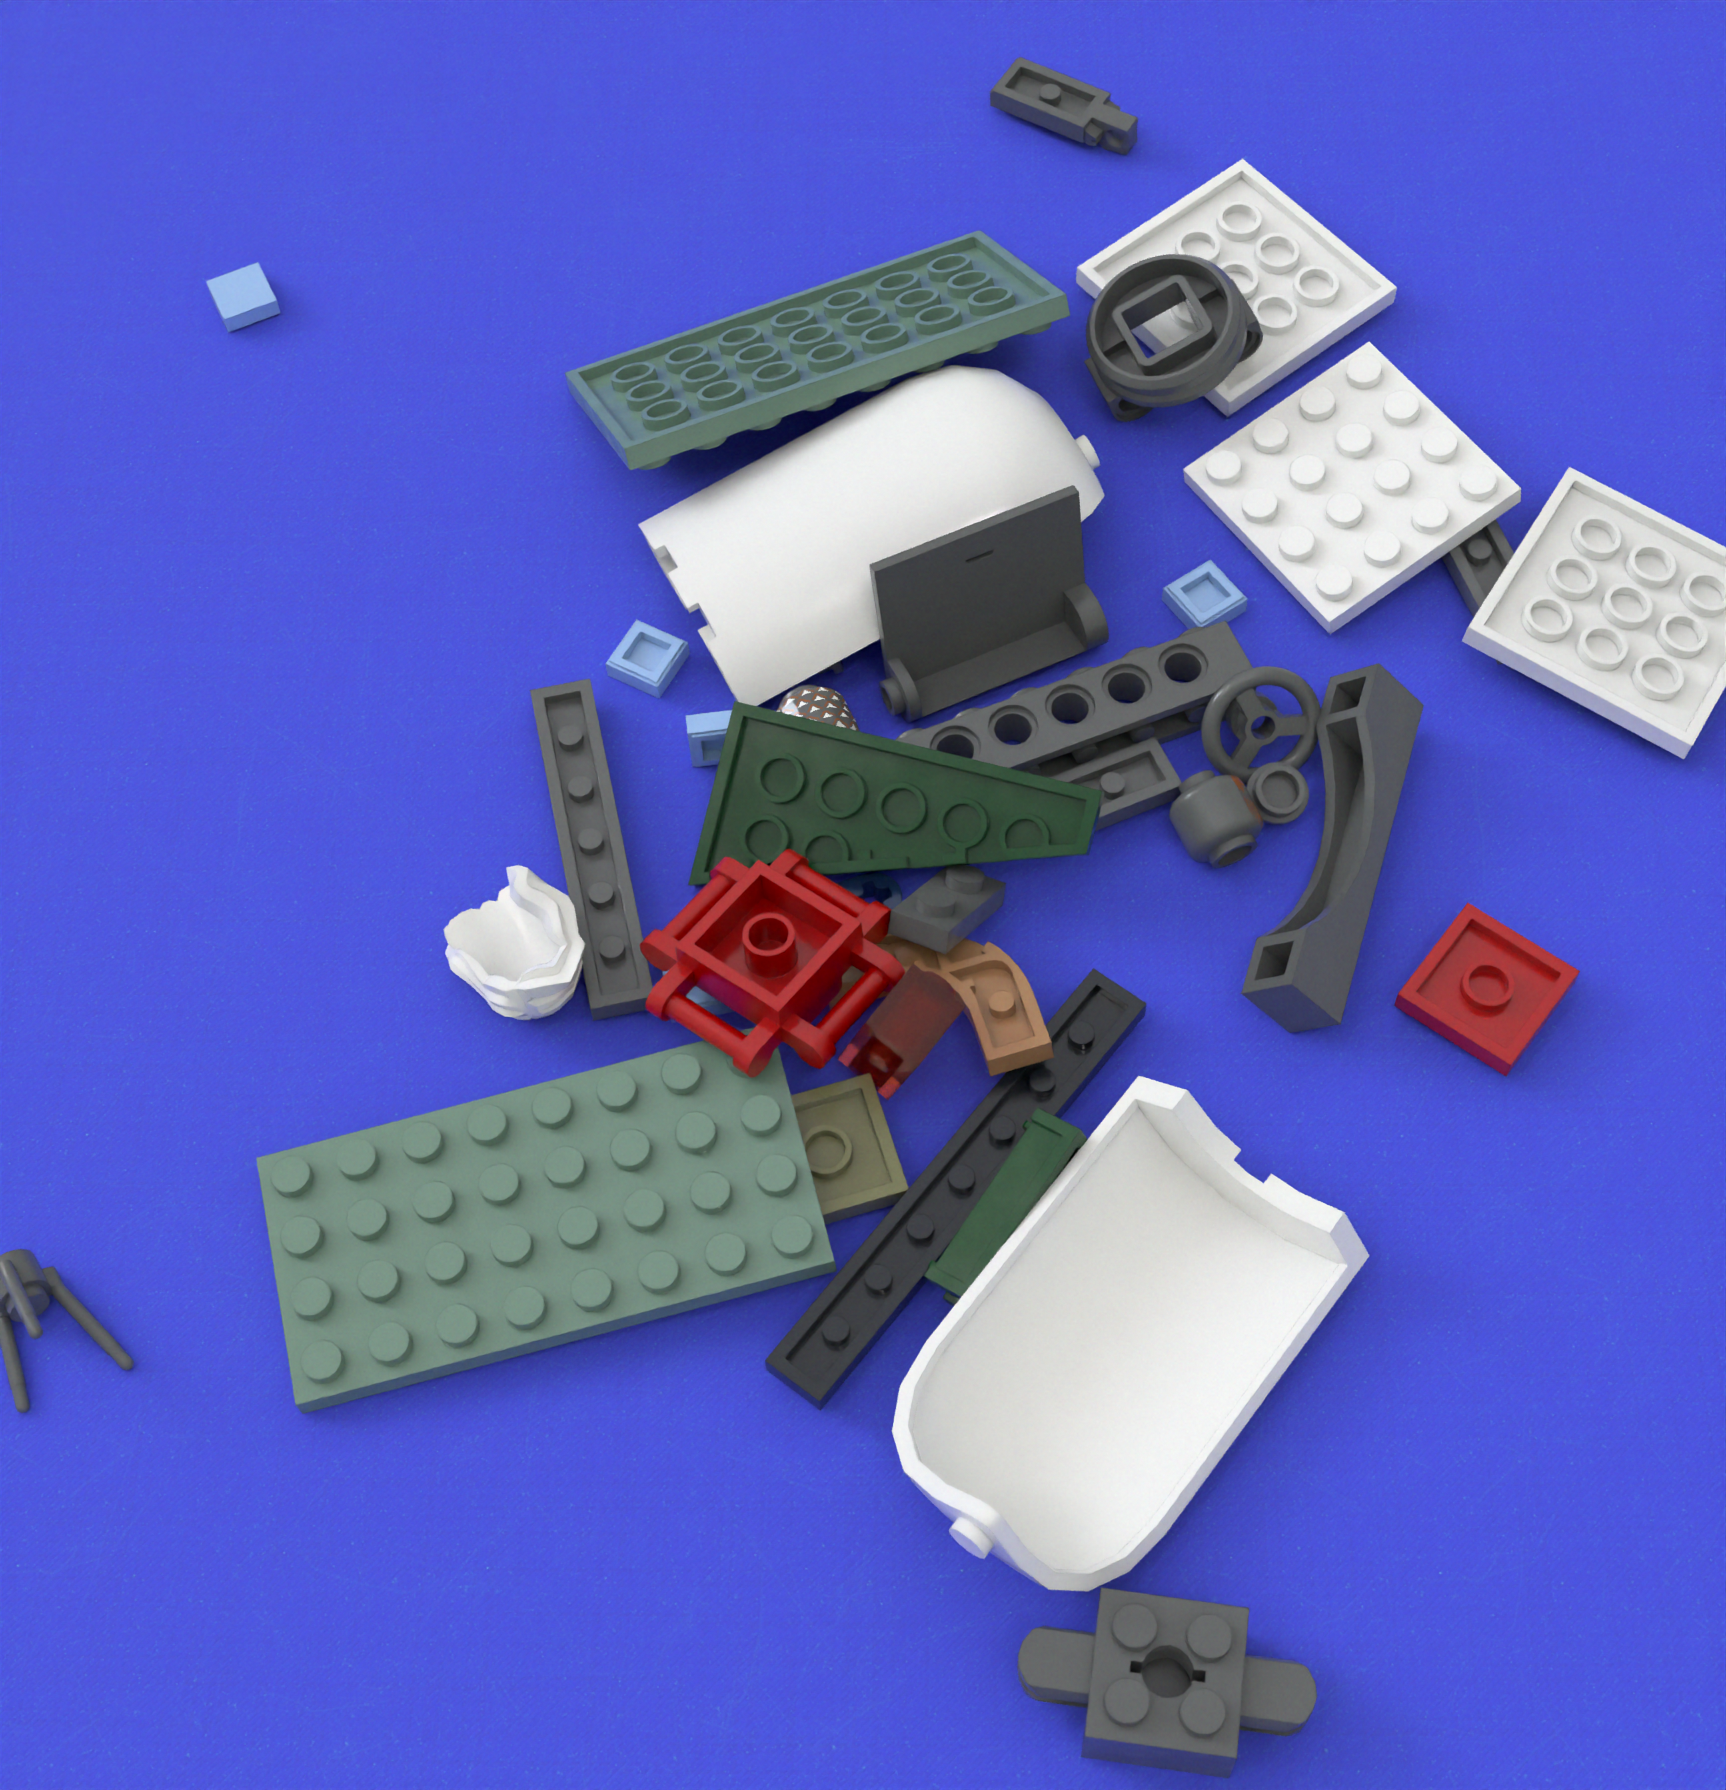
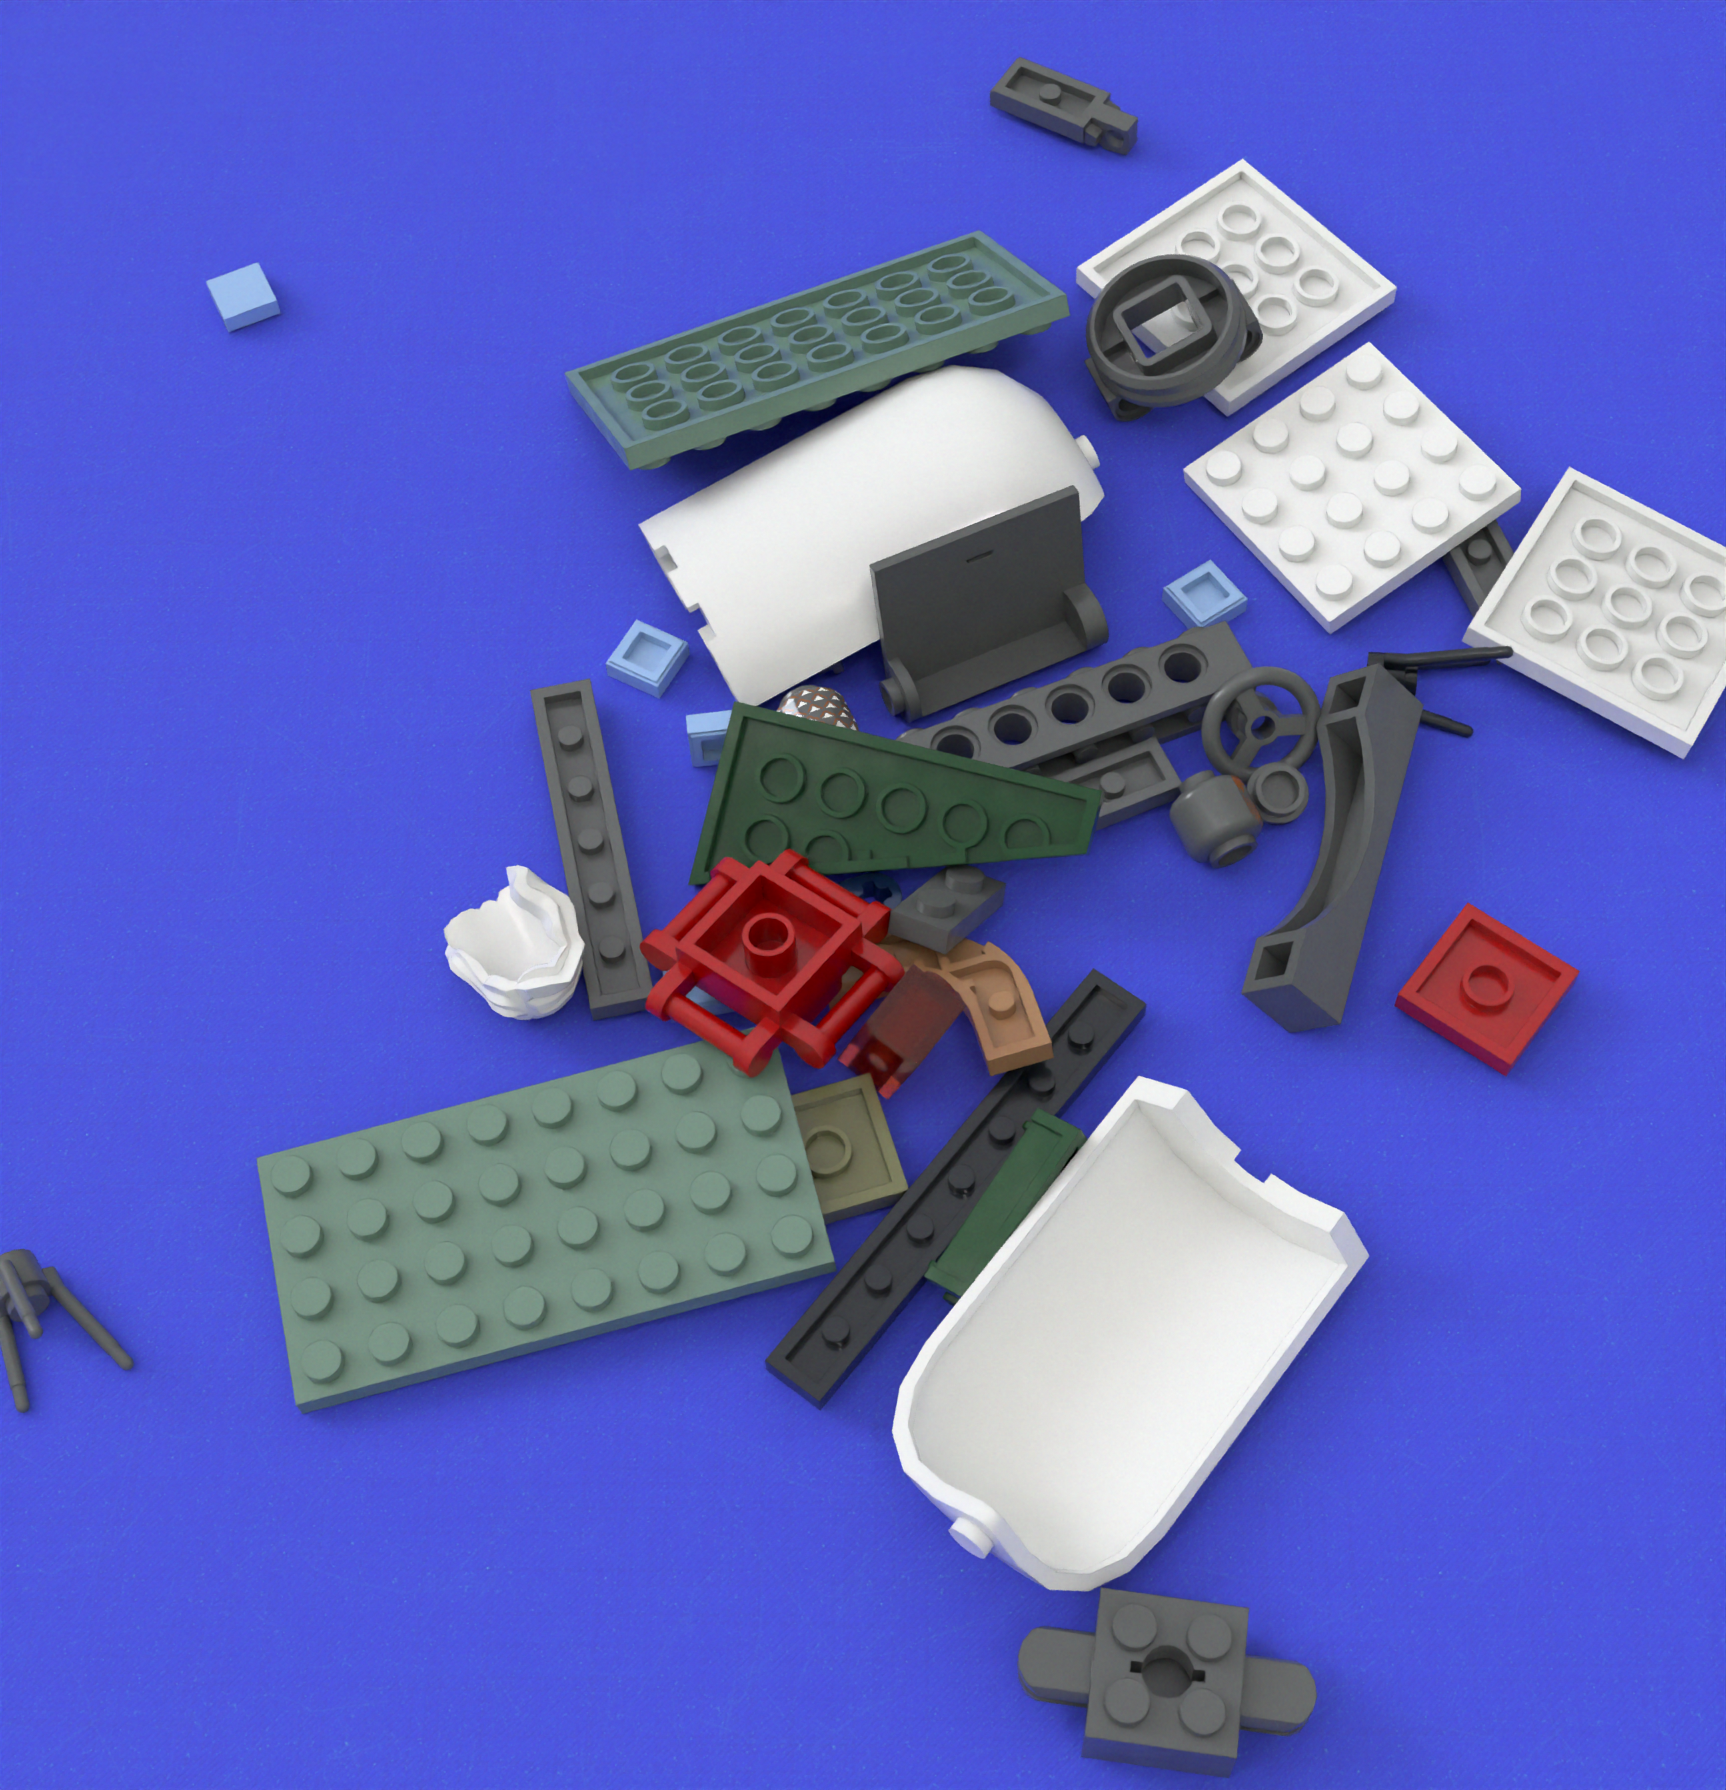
(1406, 666): none -> black plant

